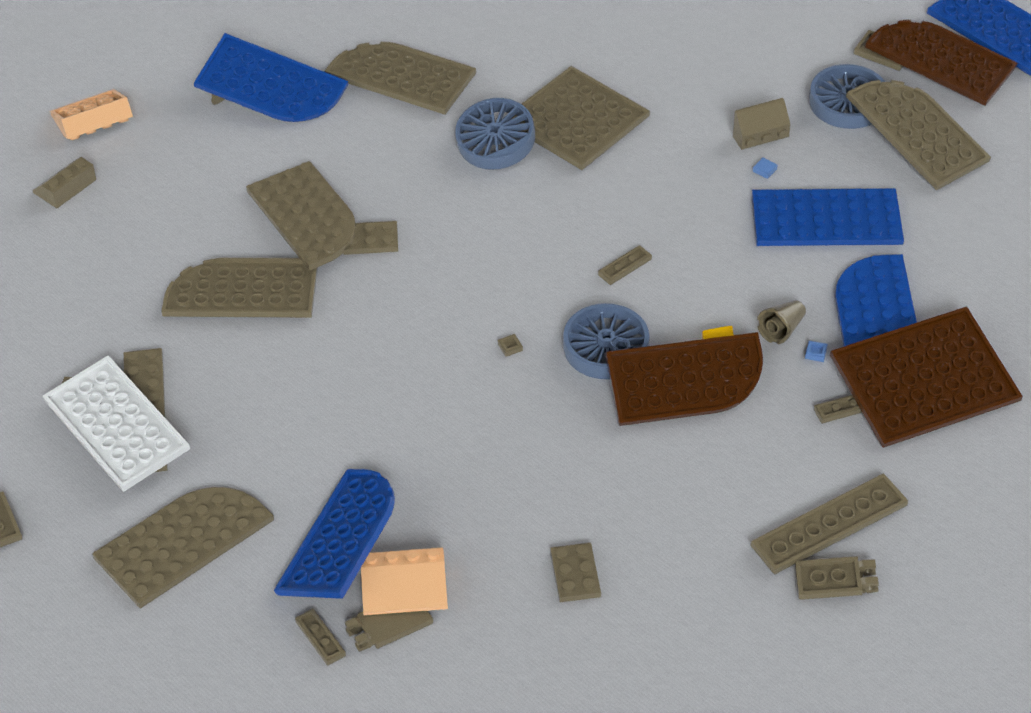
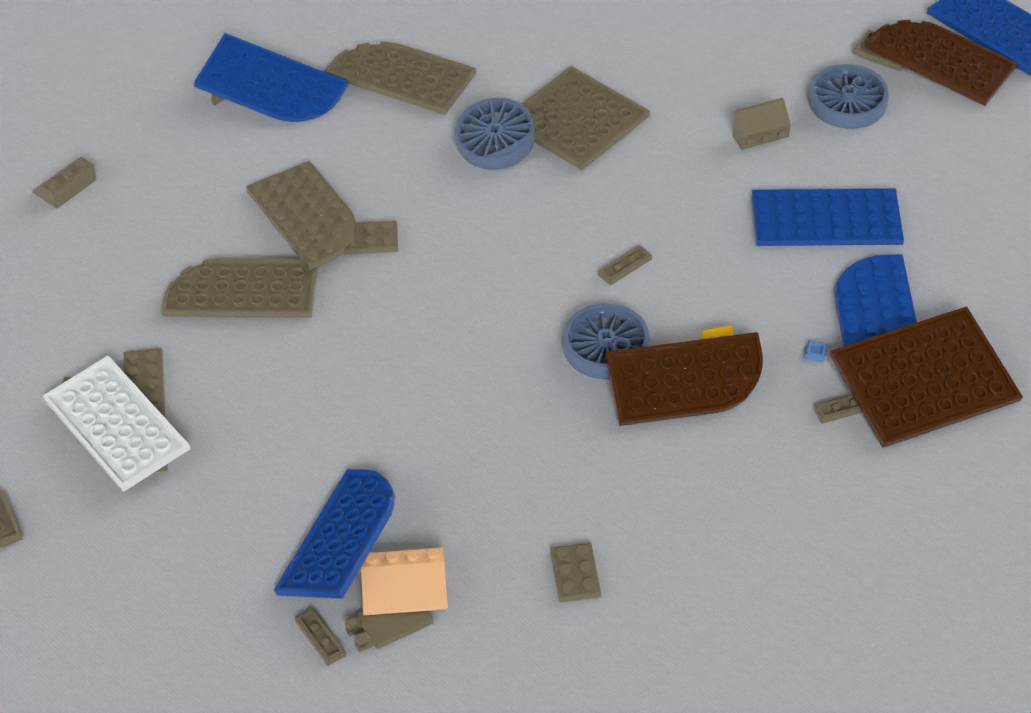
(92, 114): light nougat slope -> none
(180, 540): dark tan plate -> none
(510, 345): dark tan tile -> none
(765, 168): medium blue tile -> none
(780, 321): dark tan cone -> none
(829, 523): dark tan plate -> none
(835, 577): dark tan tile -> none
(919, 130): dark tan plate -> none

